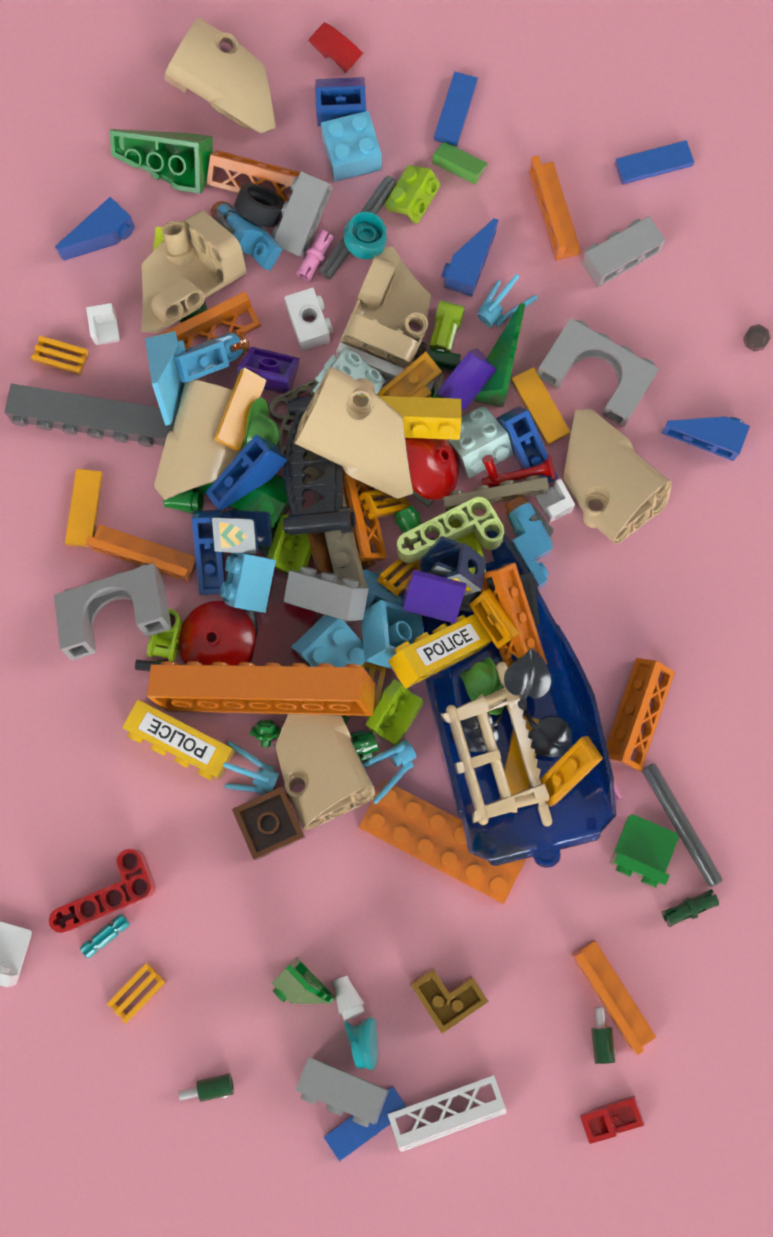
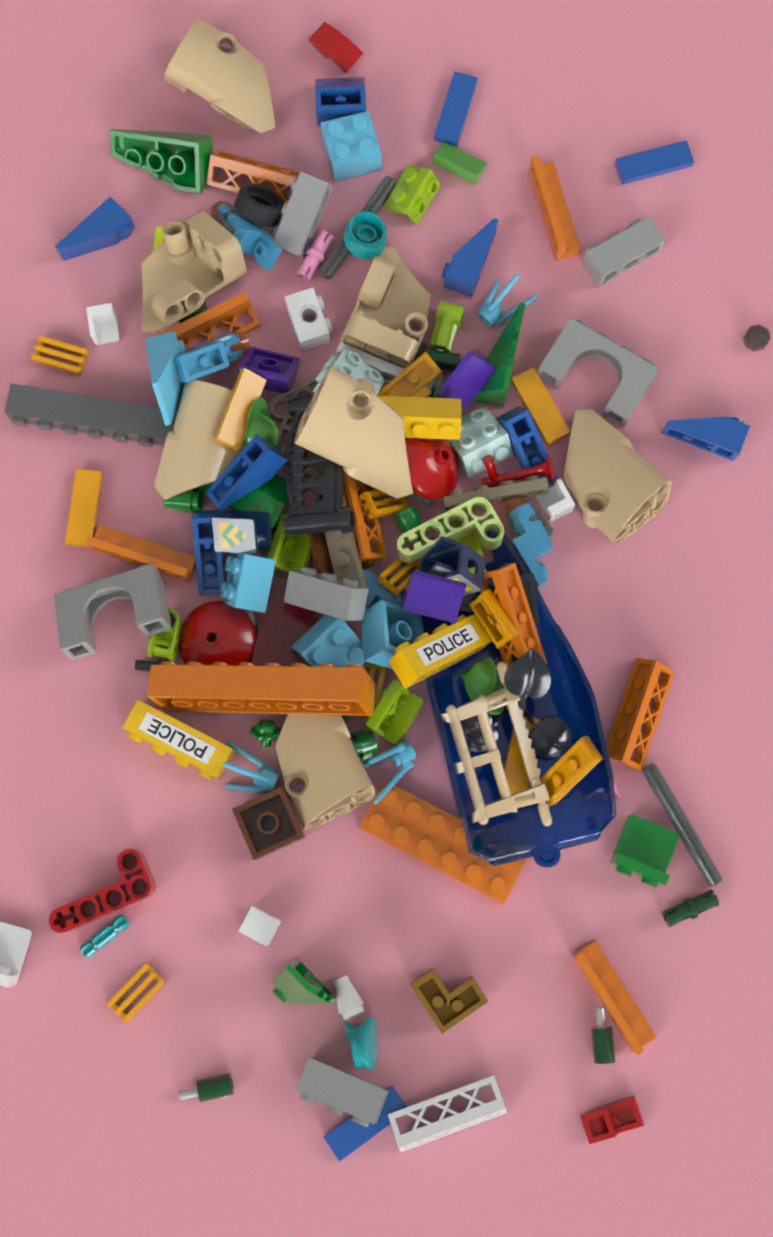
(260, 925): none -> white panel

